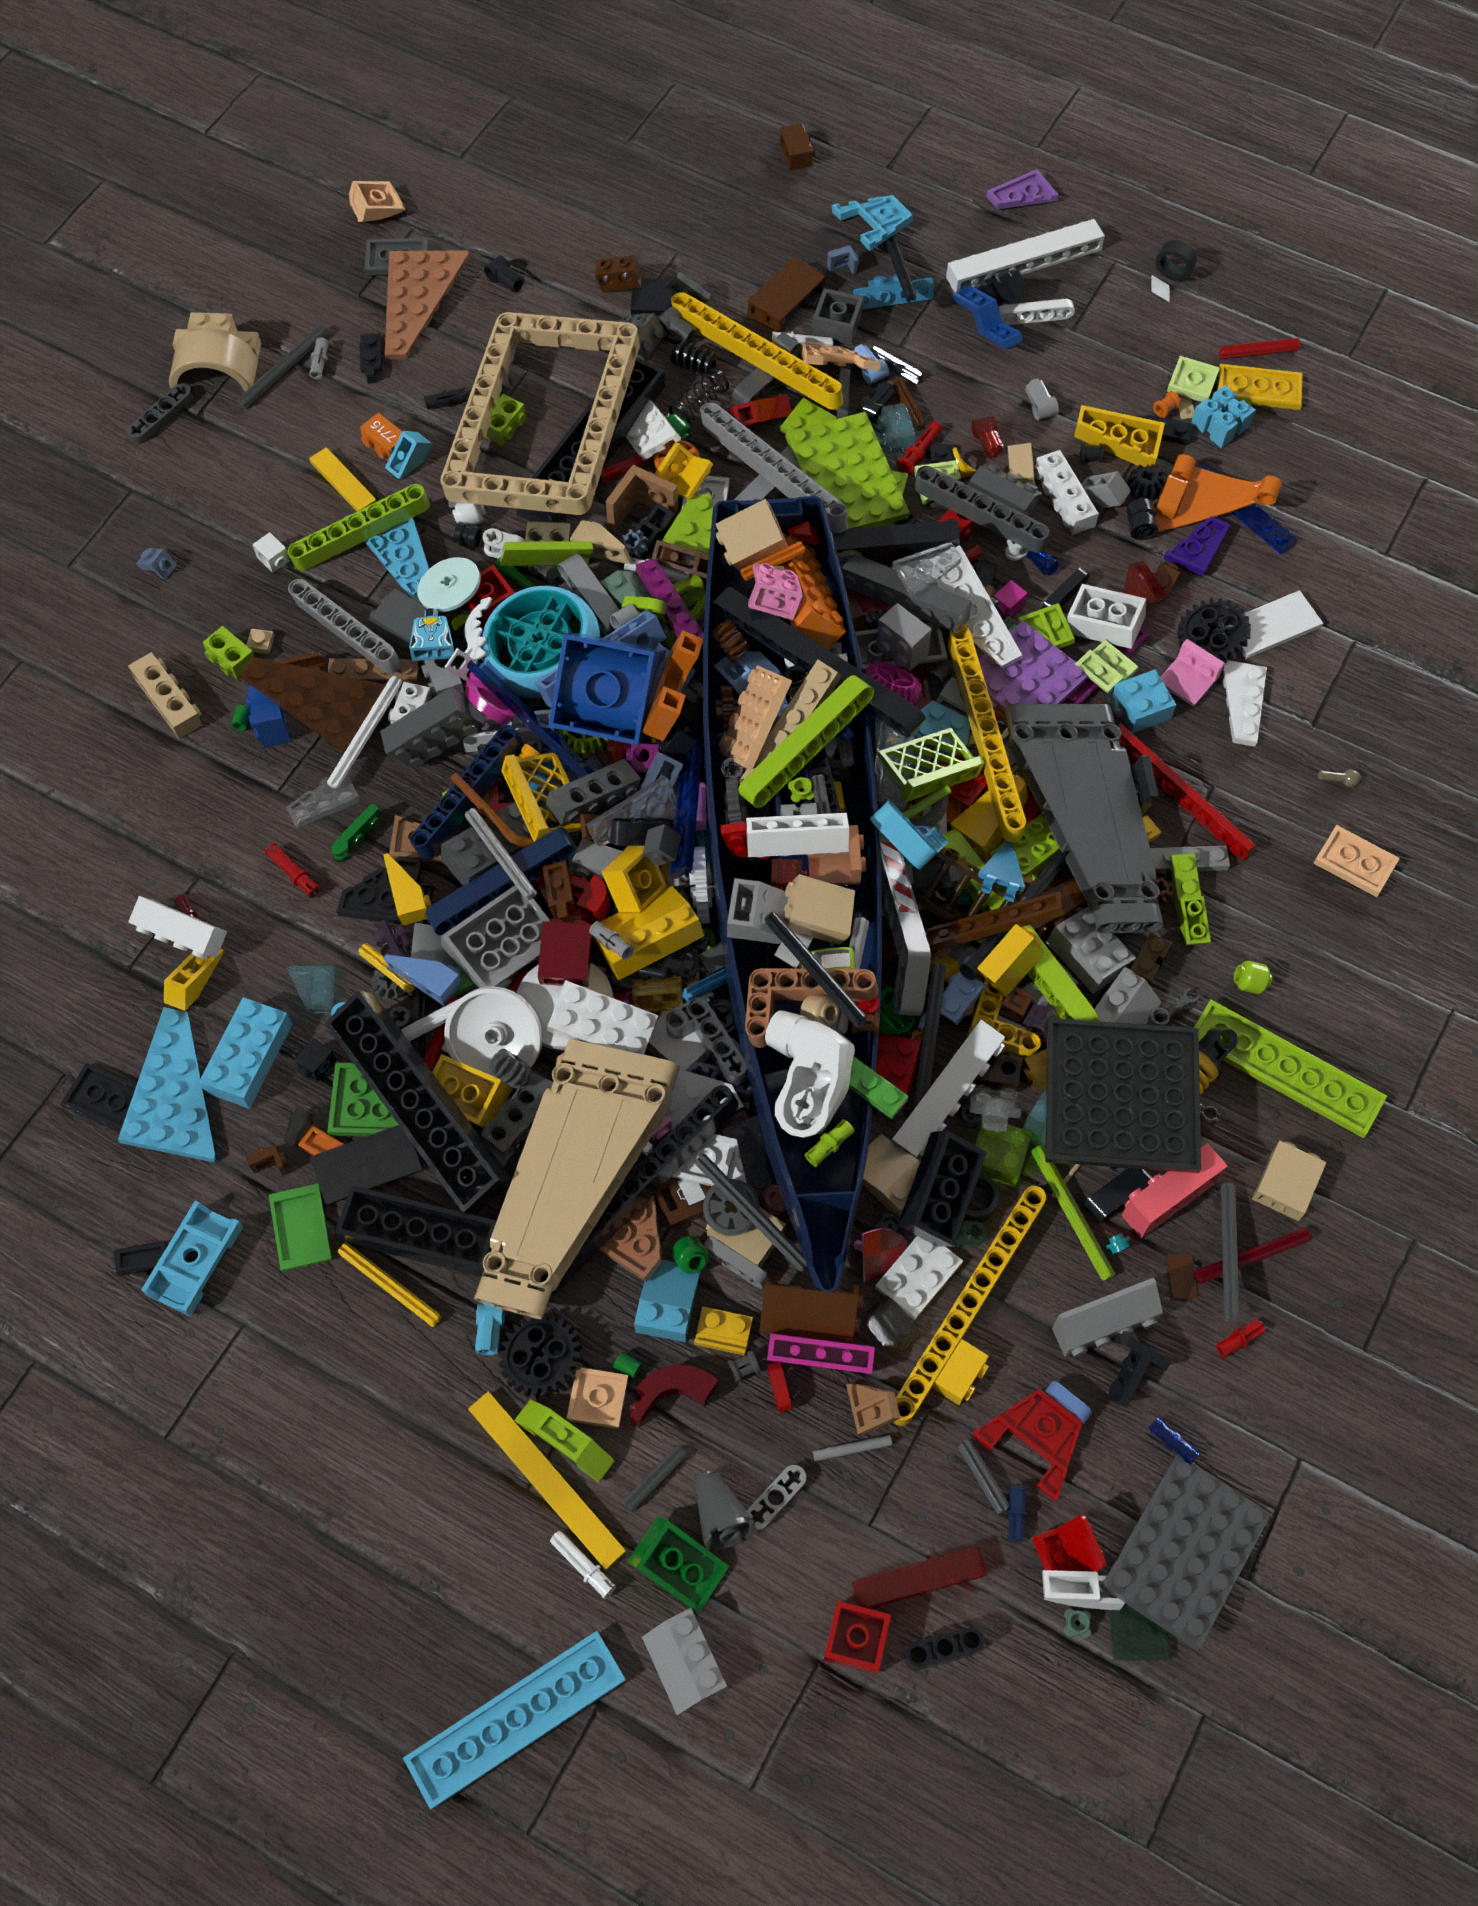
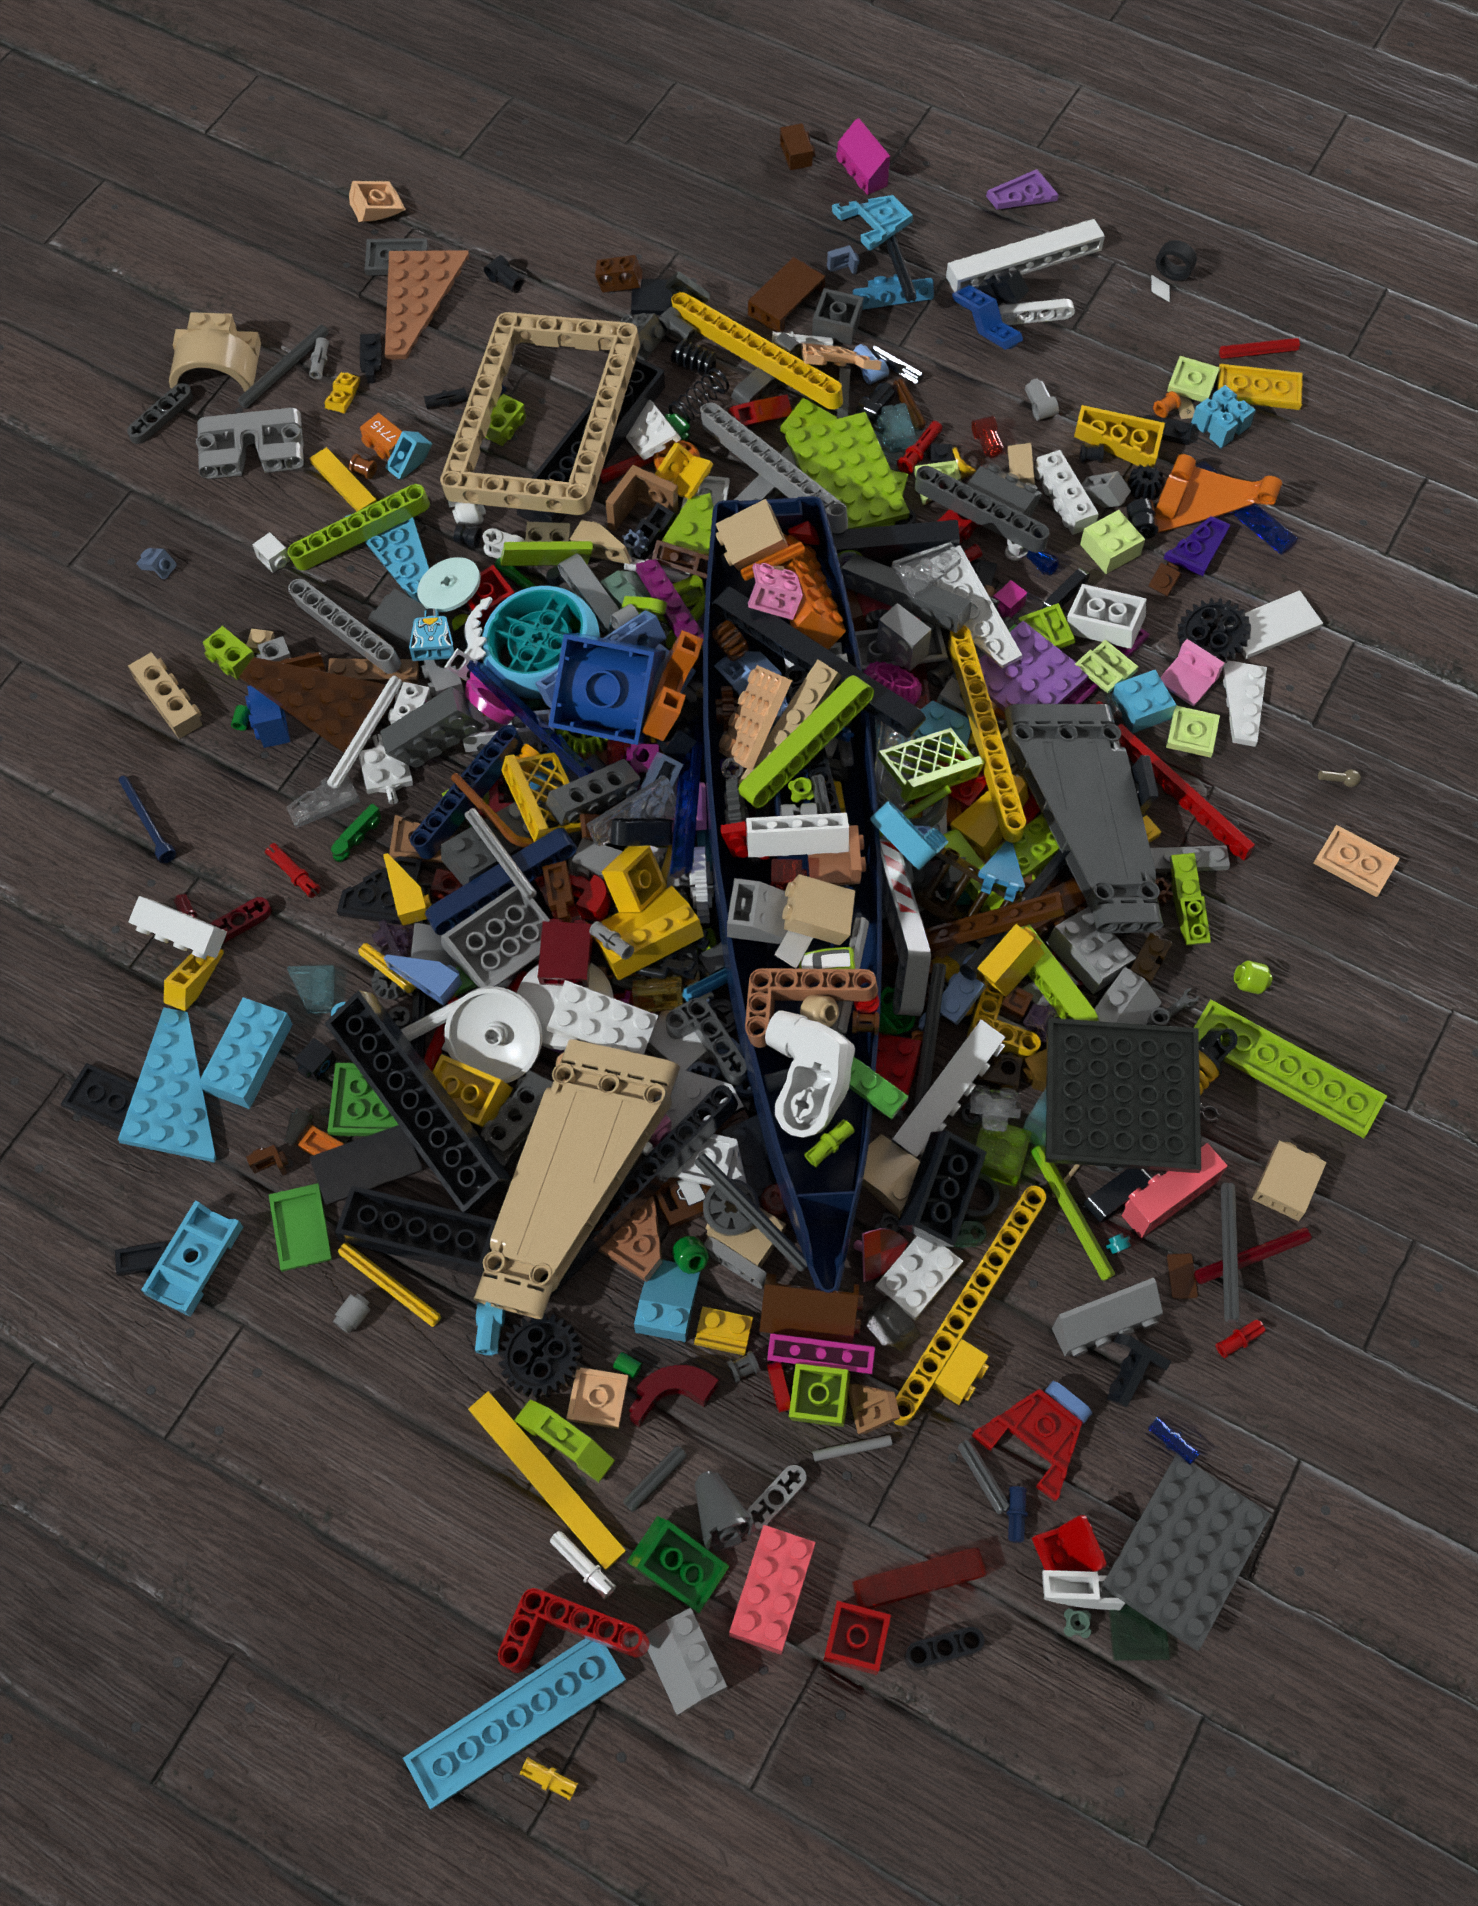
(164, 851): none -> dark blue piece
(225, 437): none -> light grey connector
(242, 911): none -> dark red beam
(276, 648): none -> light grey brick
(343, 392): none -> yellow slope
(351, 1313): none -> light grey brick
(362, 466): none -> dark orange bush
(383, 772): none -> white plate
(440, 883): none -> clear red brick
(510, 1068): dark grey gear -> none
(548, 1778): none -> yellow pin
(569, 1622): none -> red beam
(661, 845): dark grey brick -> none
(772, 1589): none -> coral brick
(816, 969): black axle -> none
(819, 1395): none -> lime brick
(864, 158): none -> dark pink slope
(1112, 541): none -> yellowish green brick
(1143, 583): clear red slope -> none
(1193, 731): none -> yellowish green plate

